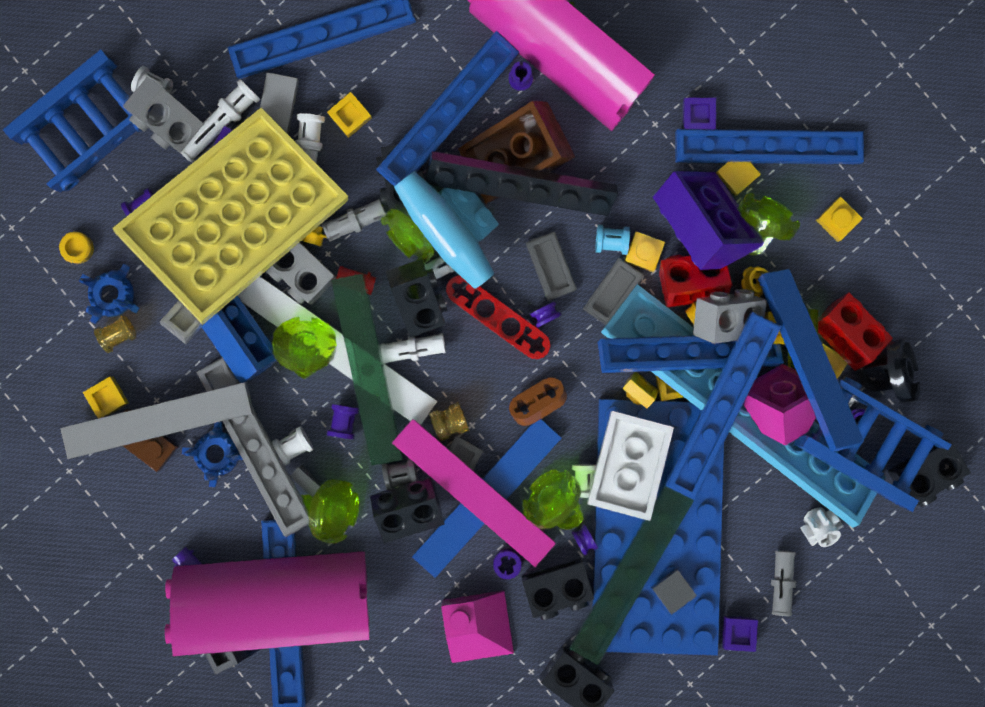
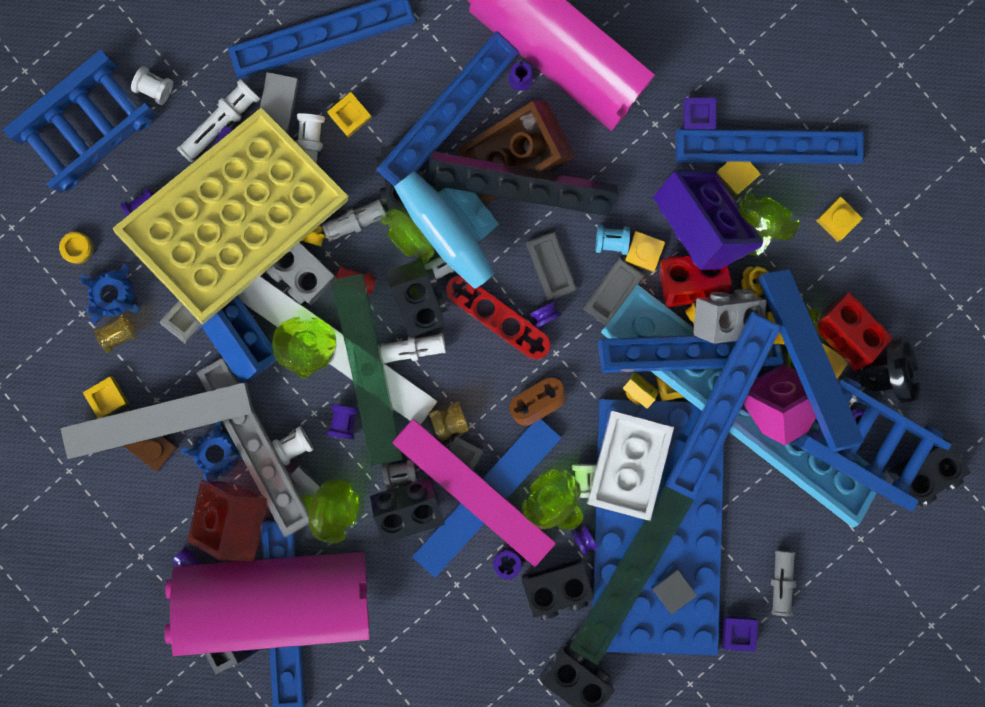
(162, 116): light grey brick -> none
(227, 520): none -> clear red brick
(477, 626): dark pink slope -> none
(822, 527): white gear -> none

